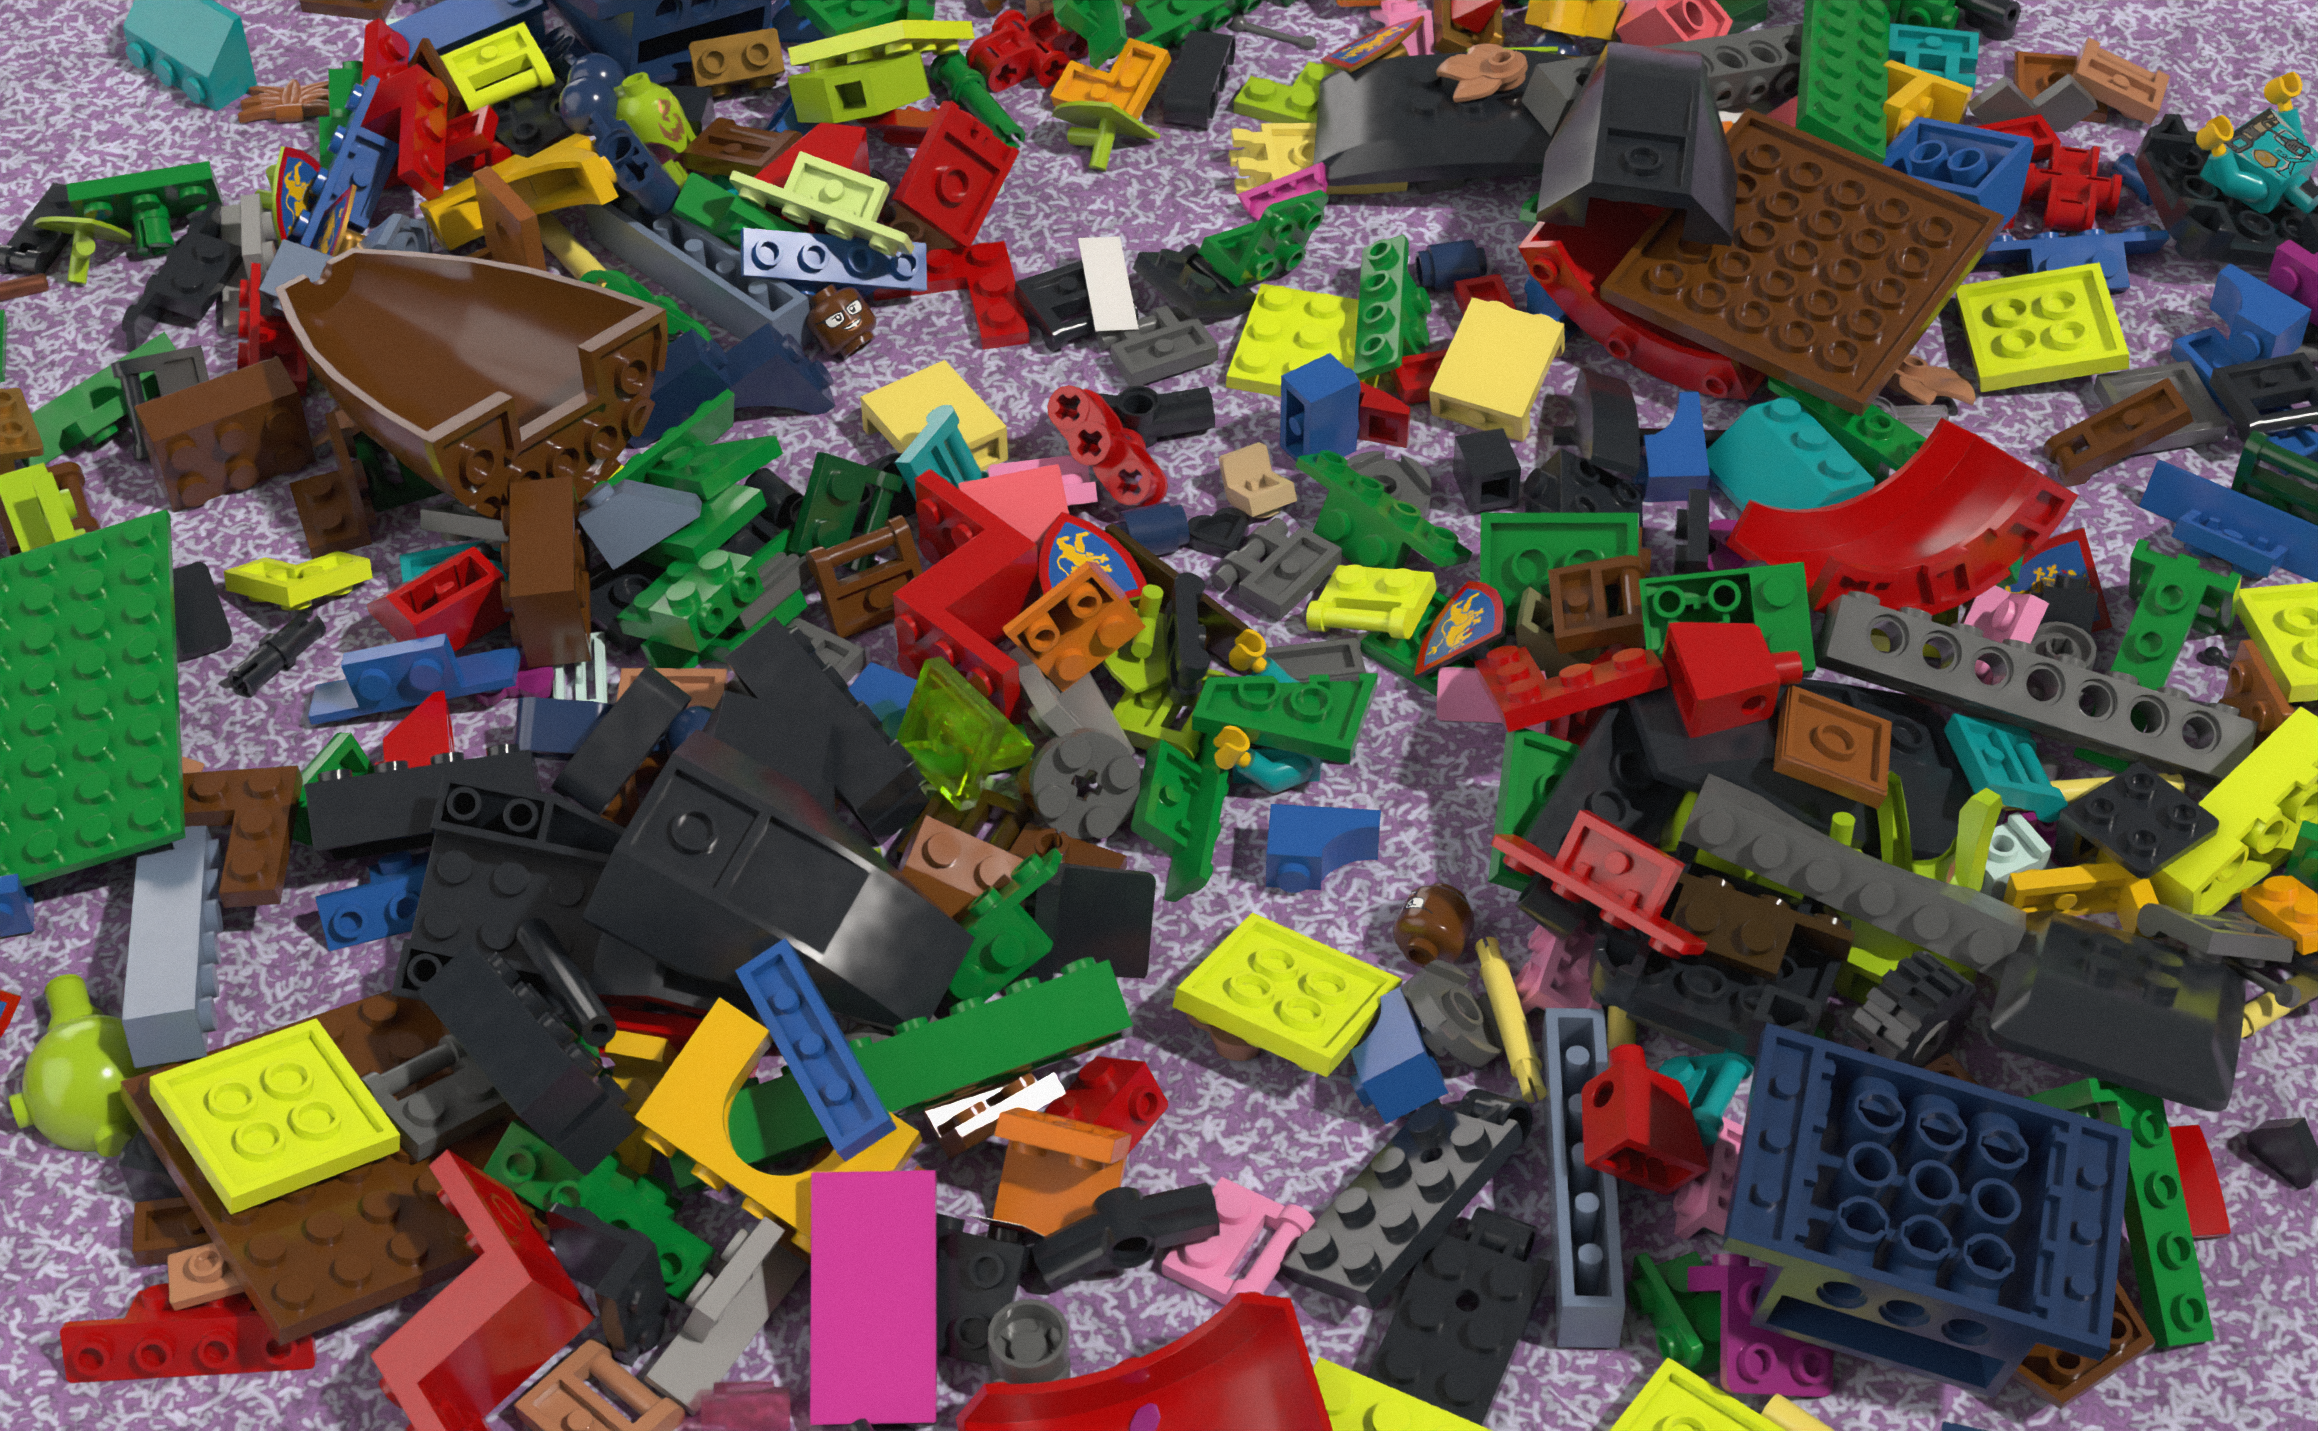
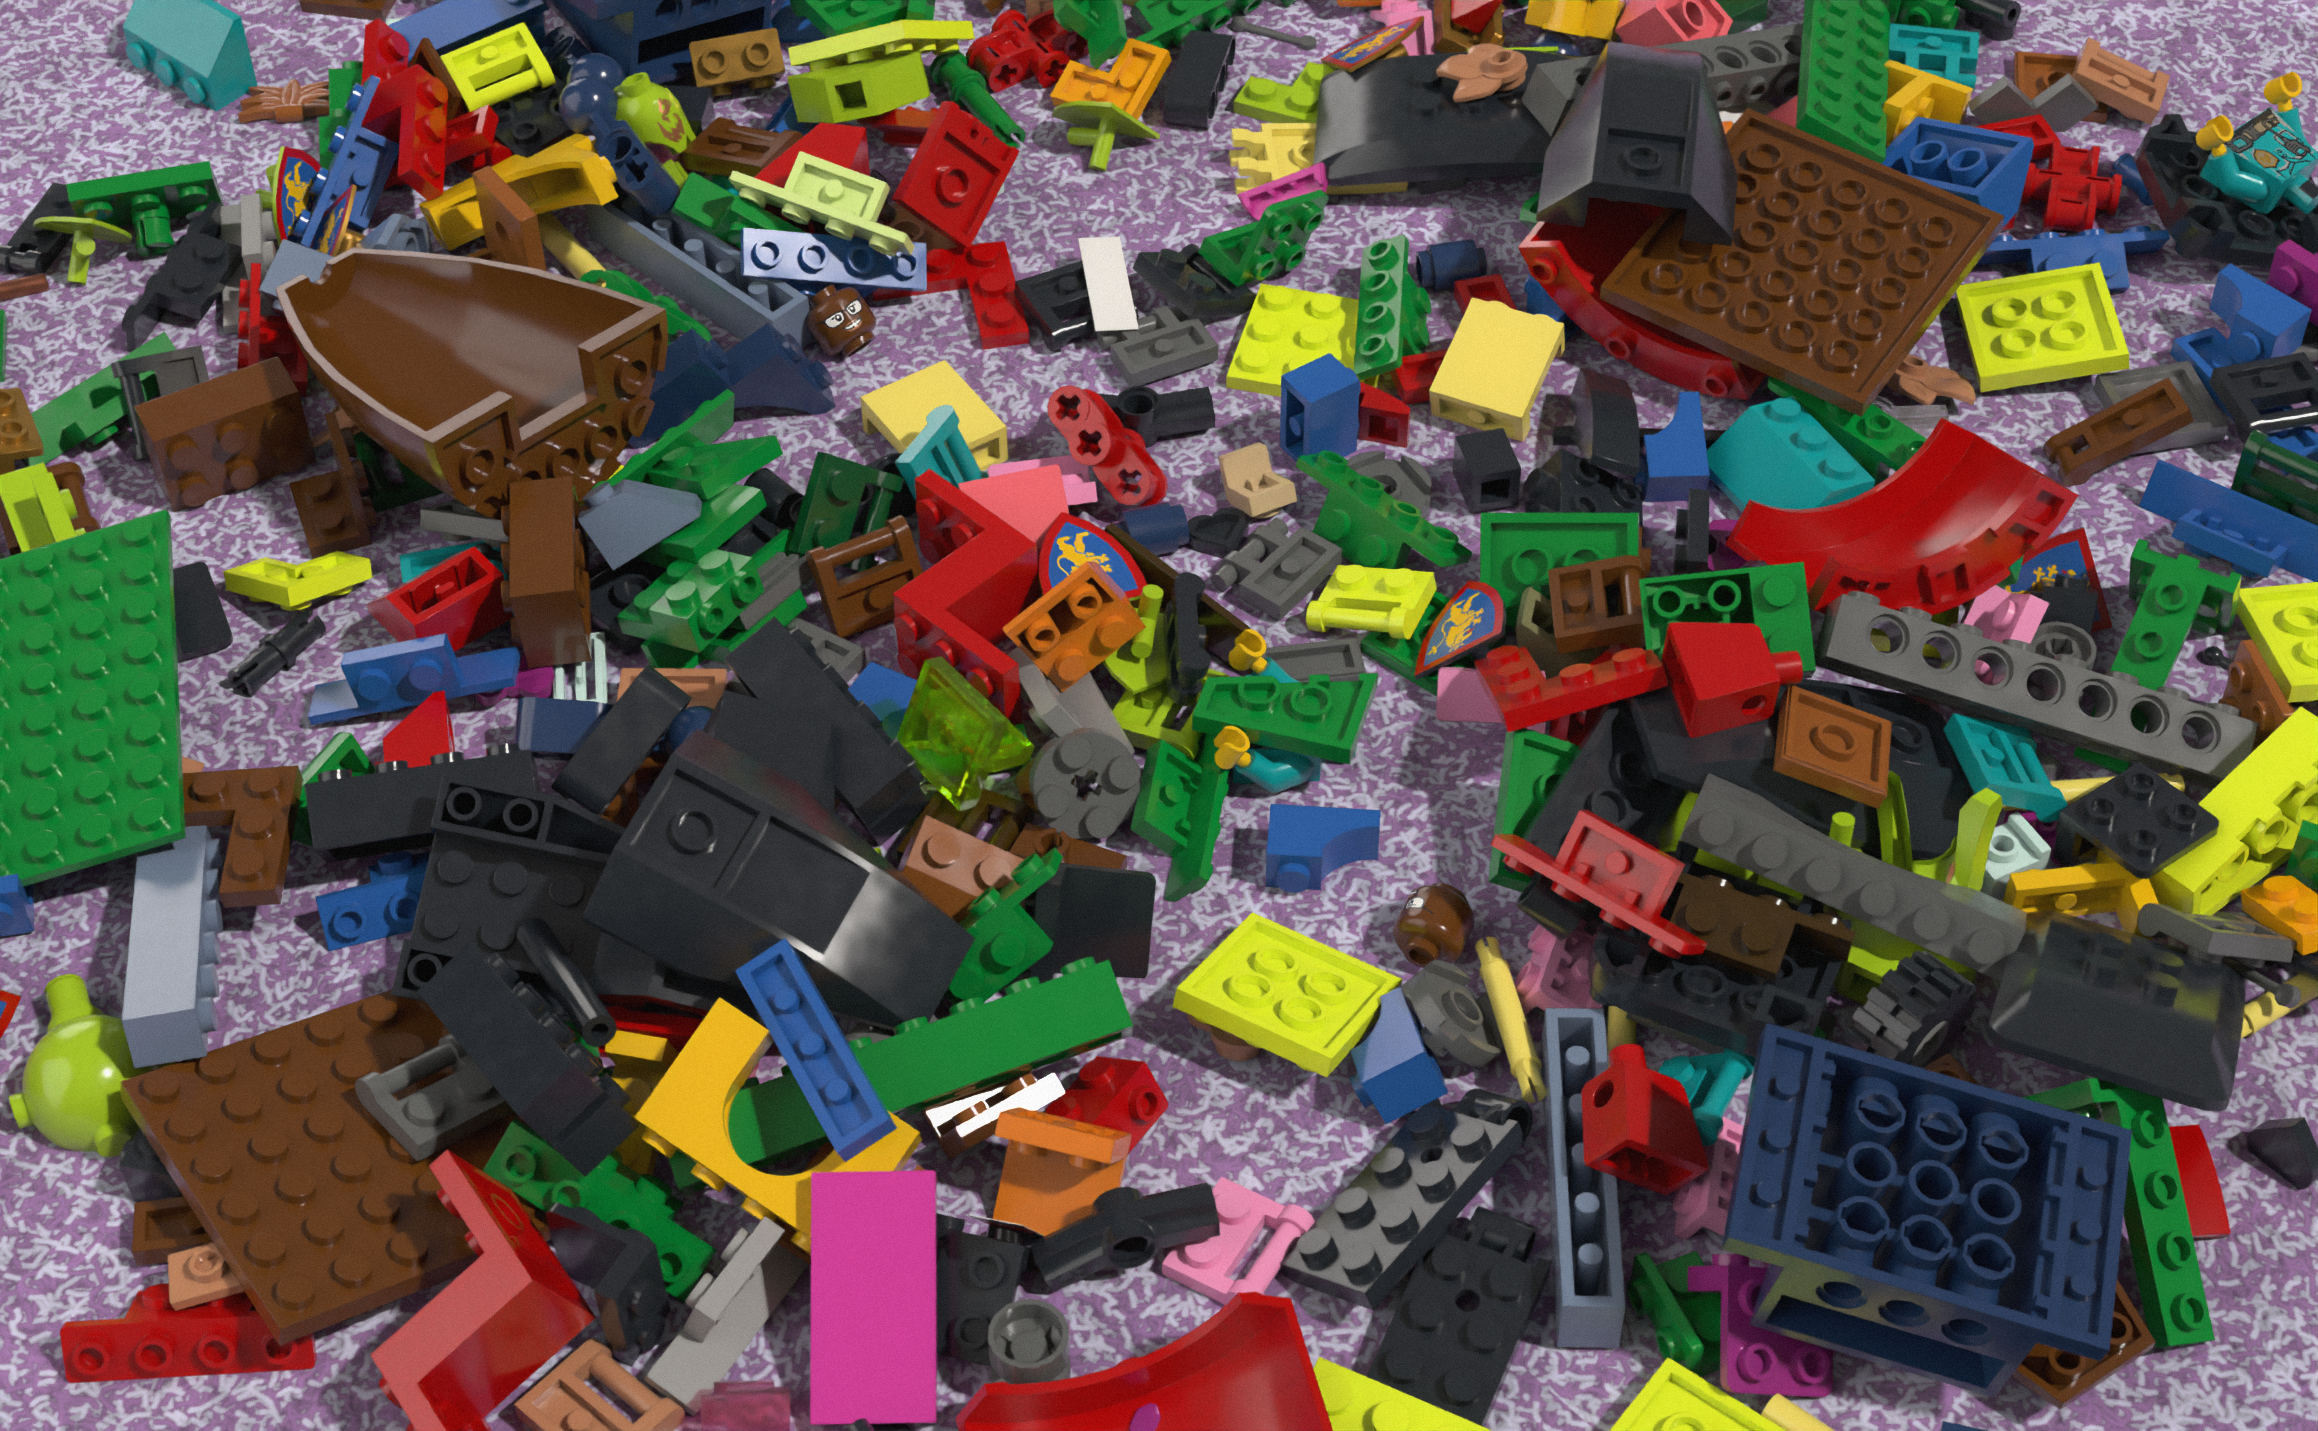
(274, 1115): neon yellow plate -> none

